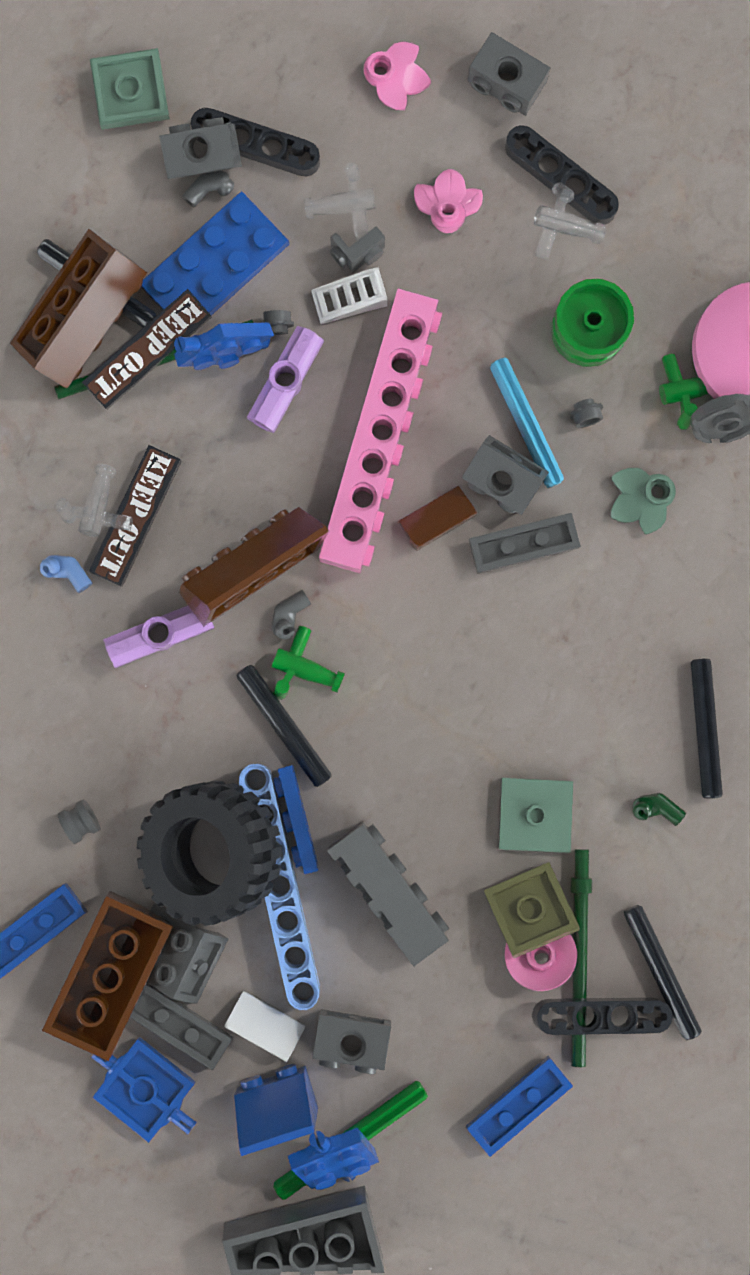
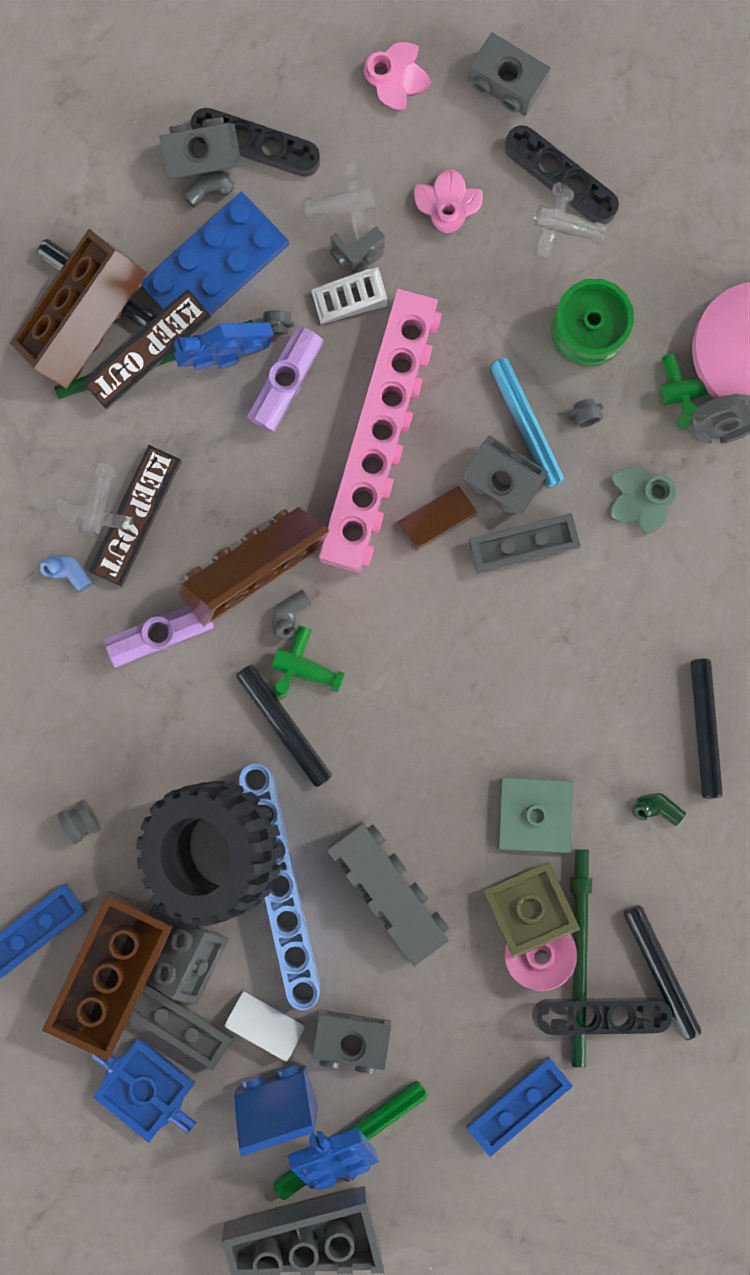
(129, 89): sand green plate -> none
(296, 820): blue plate -> none

